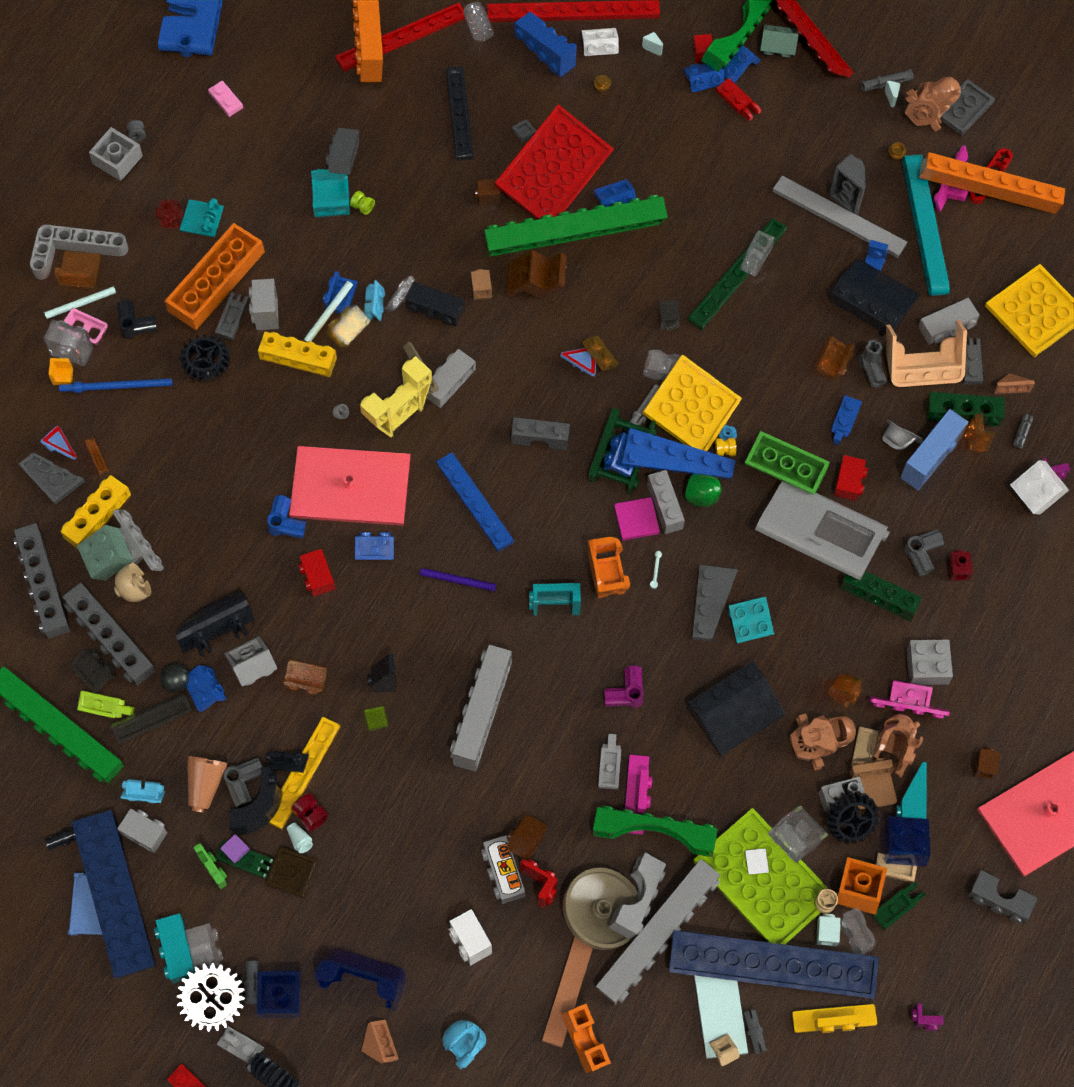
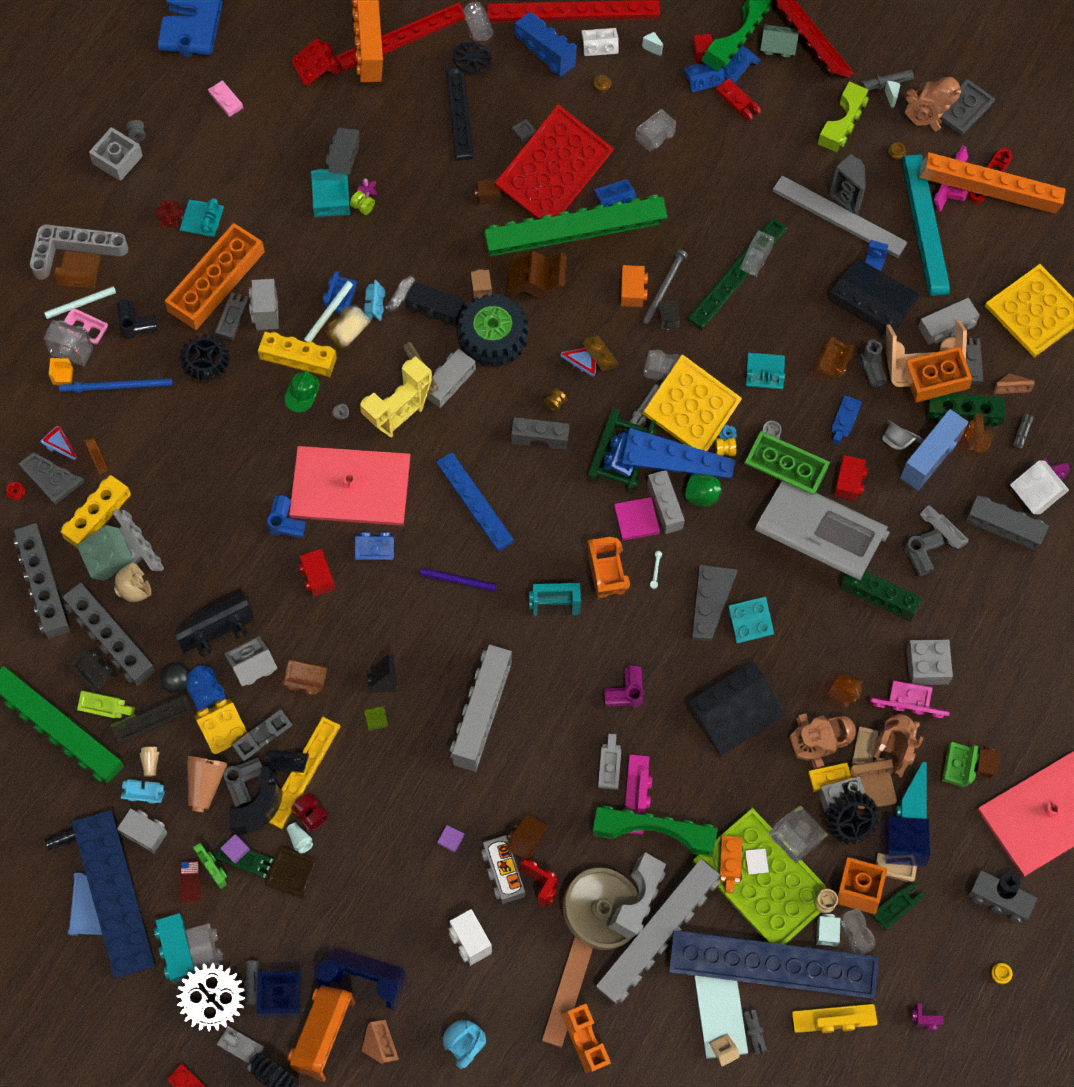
(15, 486): none -> red plate
(149, 760): none -> tan cone
(189, 881): none -> clear red tile
(220, 725): none -> yellow bracket
(261, 735): none -> dark grey arch
(302, 392): none -> green piece
(314, 61): none -> red bracket
(320, 1031): none -> orange windscreen
(367, 187): none -> magenta plant
(451, 839): none -> medium lavender tile
(472, 57): none -> black wheel
(493, 330): none -> black wheel
(555, 399): none -> pearl gold wheel
(633, 286): none -> orange brick
(655, 130): none -> clear brick
(680, 256): none -> dark grey bar
(730, 861): none -> orange hinge
(765, 371): none -> teal hinge
(772, 428): none -> light grey wheel
(828, 775): none -> yellow plate
(835, 132): none -> lime arch
(938, 374): none -> orange brick
(943, 525): none -> light grey hinge
(960, 566): dark red brick -> none
(960, 764): none -> bright green bracket
(1001, 973): none -> yellow plate
(1005, 887): none -> black wheel
(1007, 523): none -> dark grey brick

